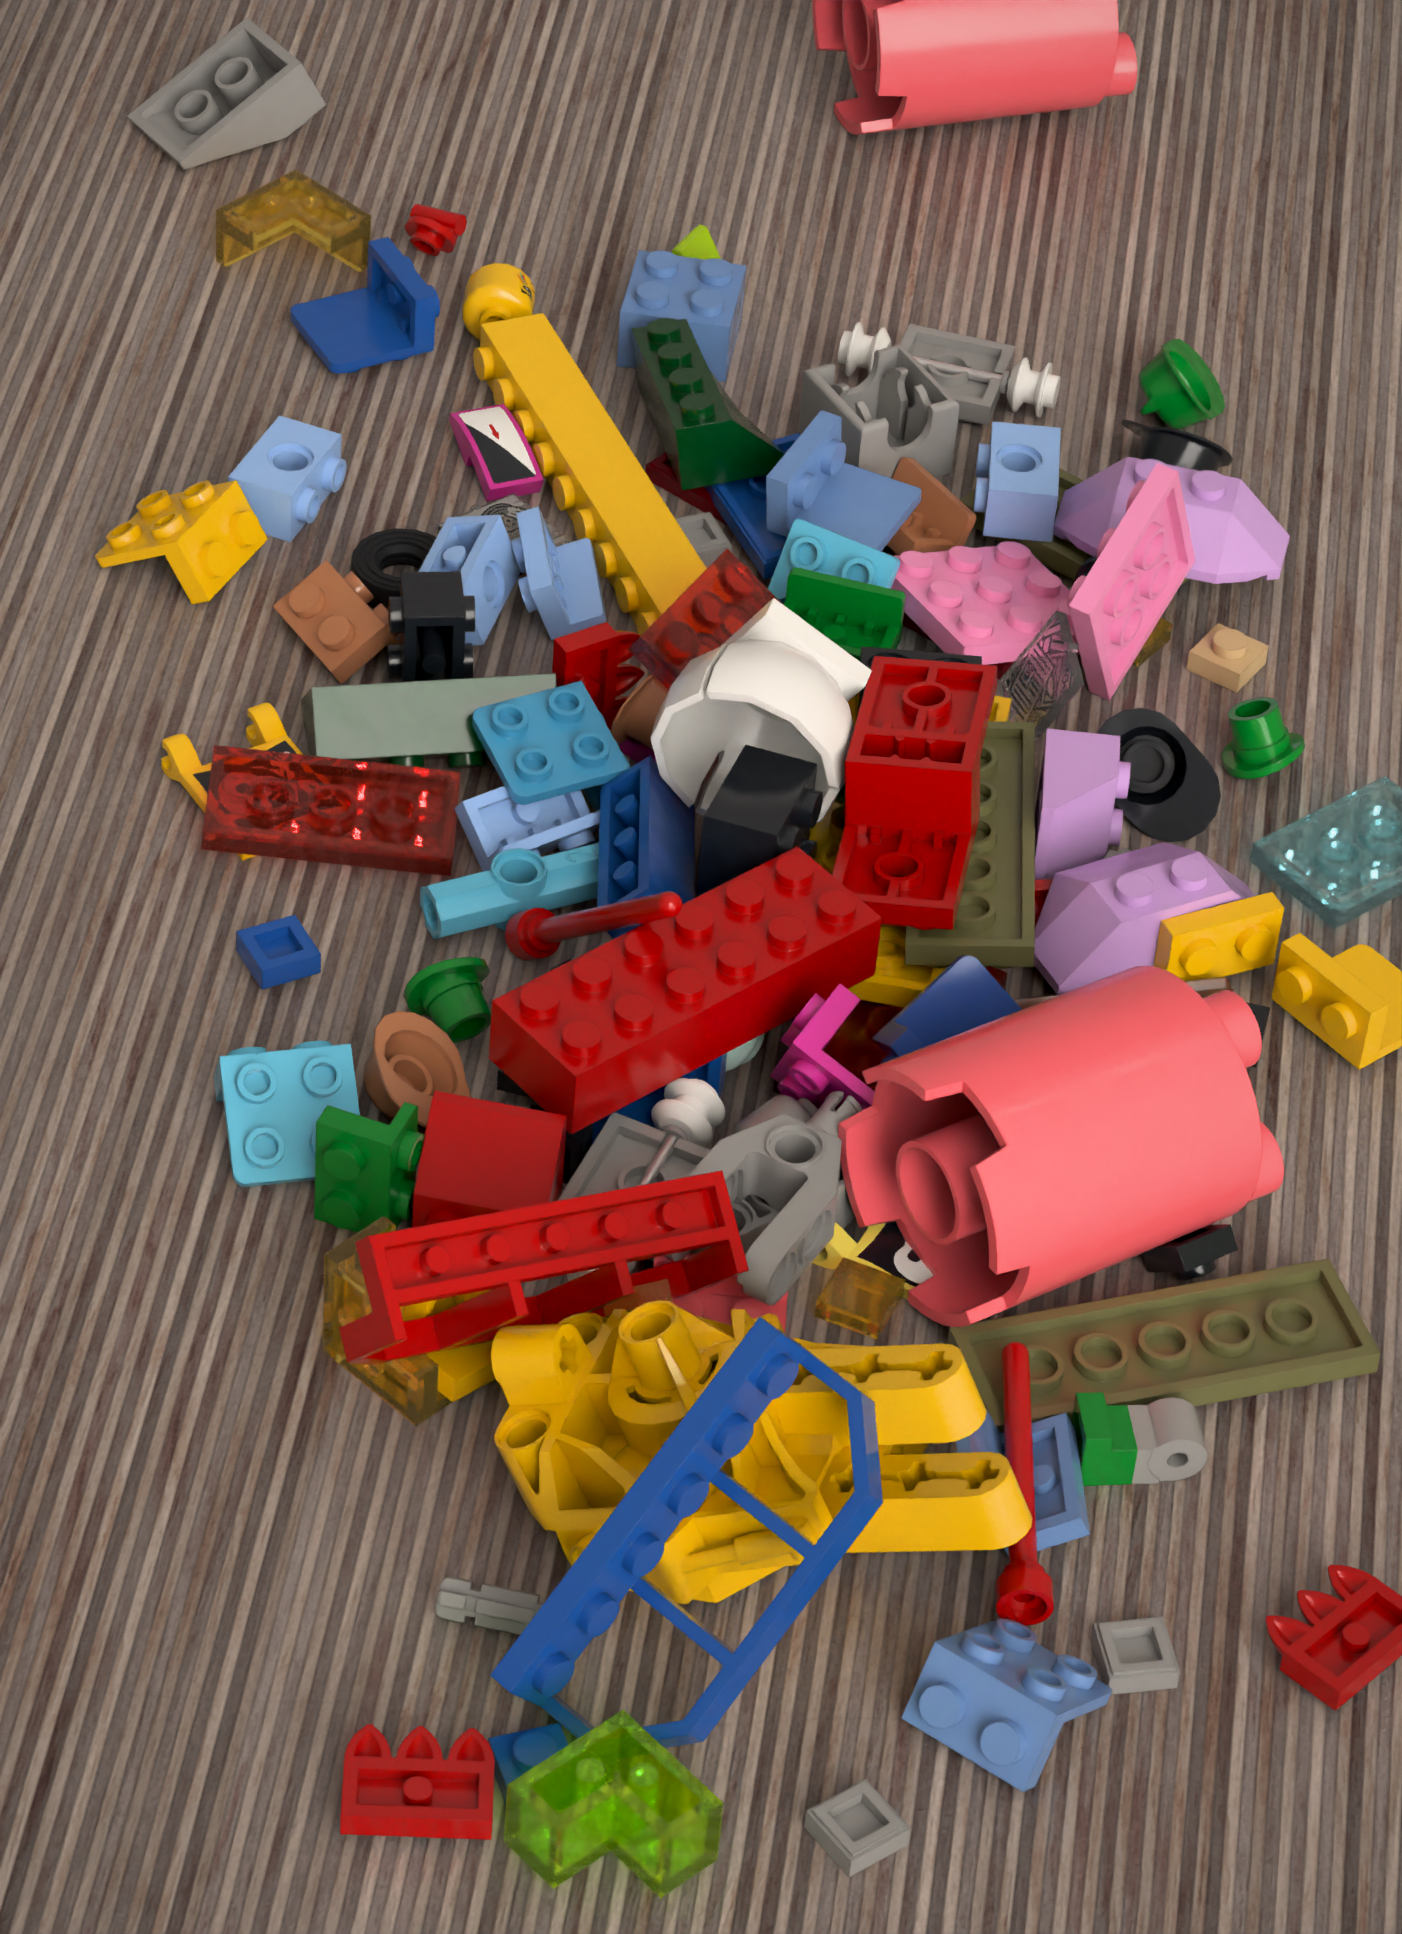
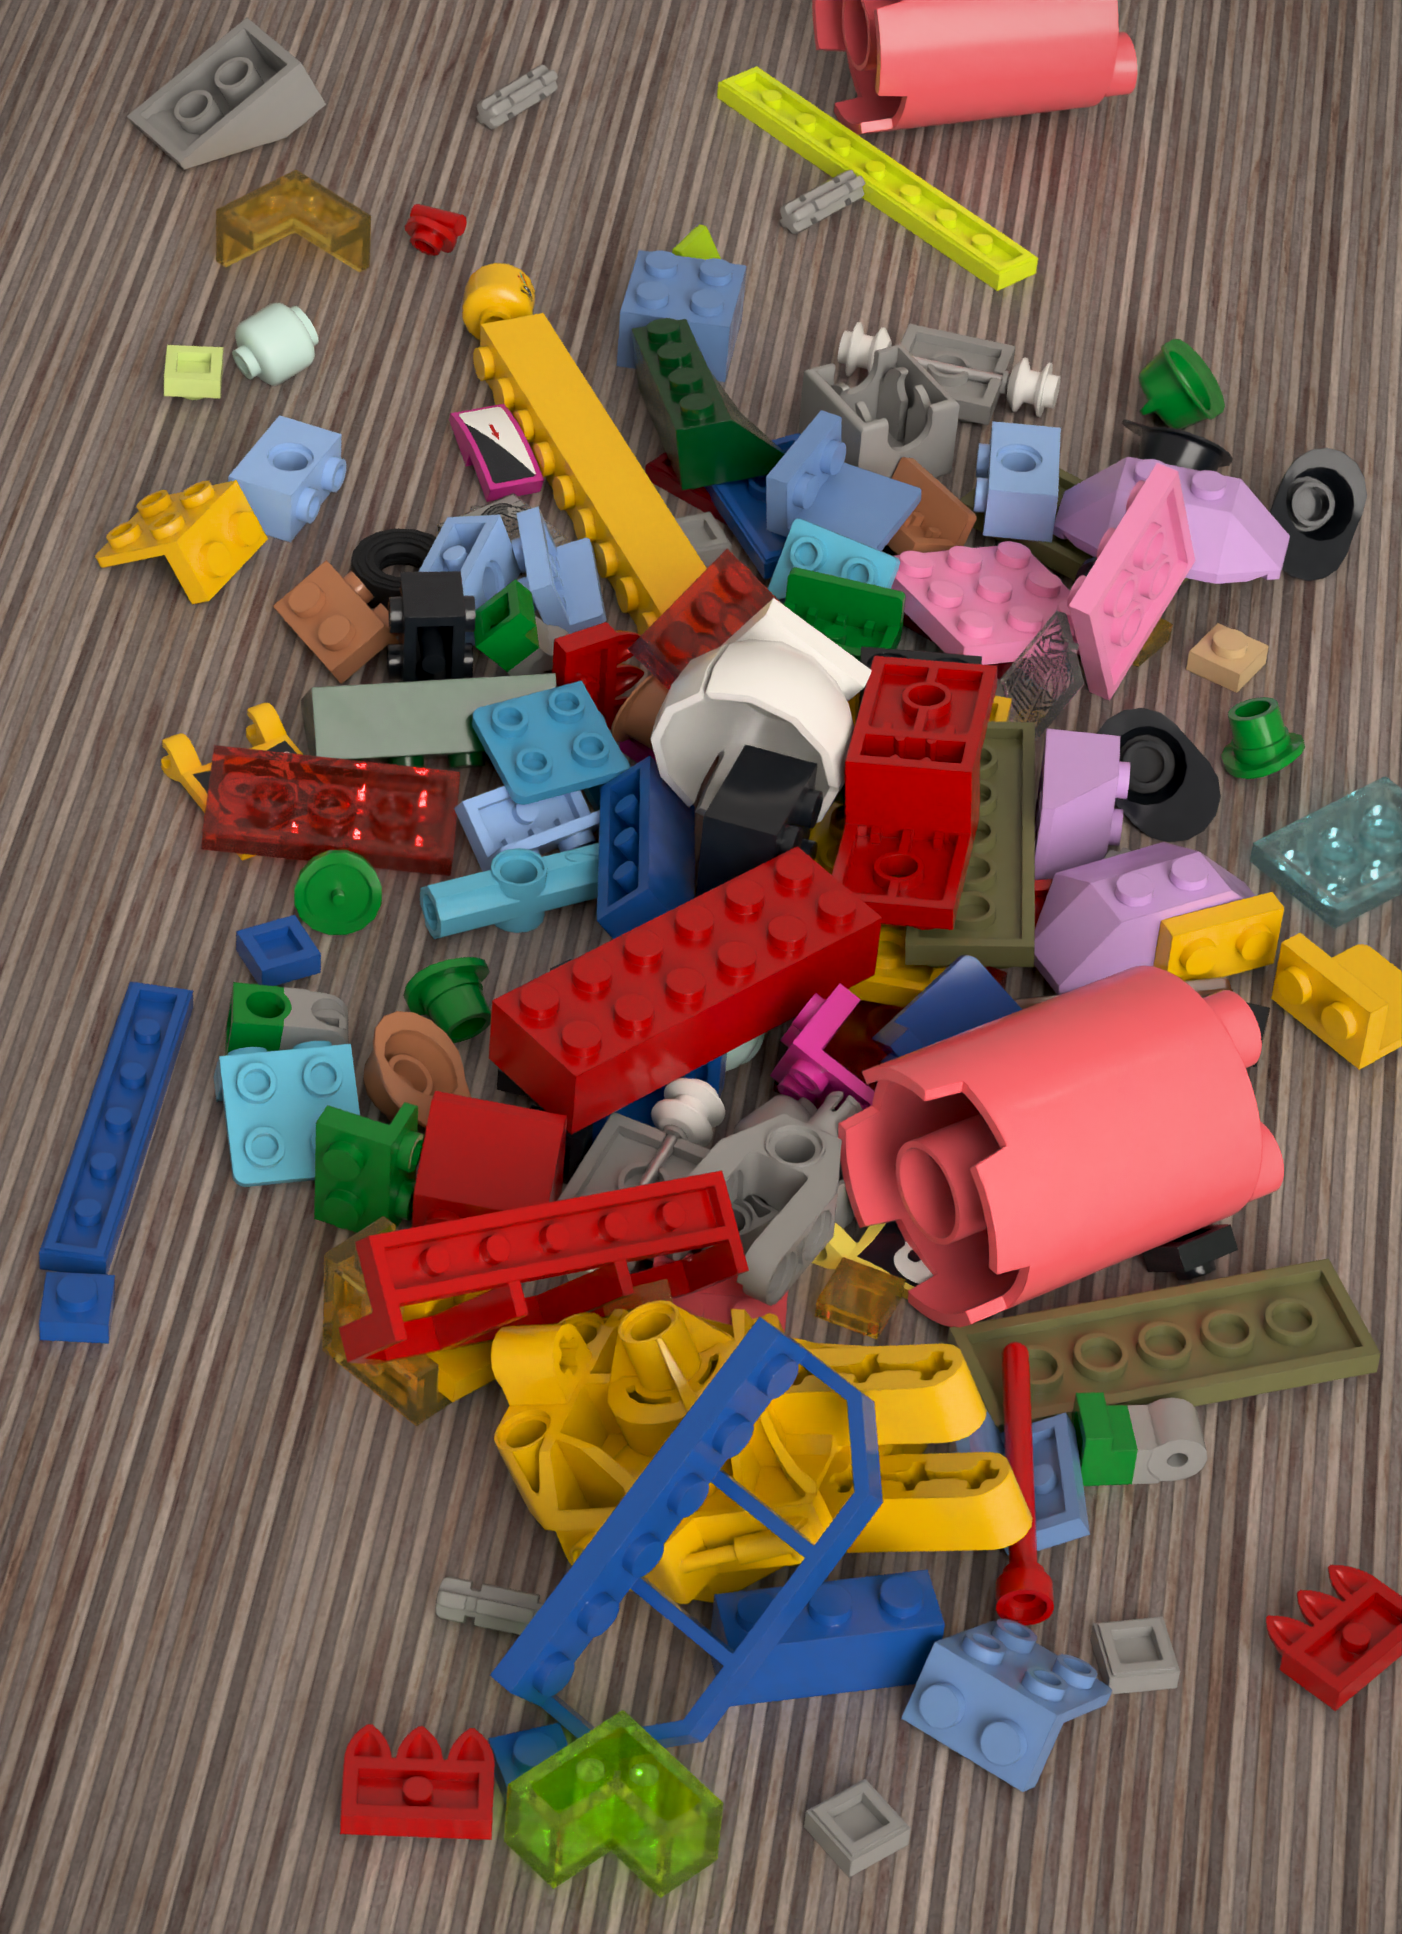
(77, 1307): none -> blue plate
(116, 1130): none -> blue tile
(193, 372): none -> yellowish green plate
(275, 343): none -> light aqua head
(283, 1017): none -> leg
(337, 892): none -> green piece
(374, 323): blue bracket -> none
(513, 633): none -> green leg
(517, 96): none -> light grey axle
(539, 932): red piece -> none
(822, 201): none -> light grey axle
(844, 1639): none -> blue brick
(887, 183): none -> neon yellow tile
(1320, 510): none -> black piece

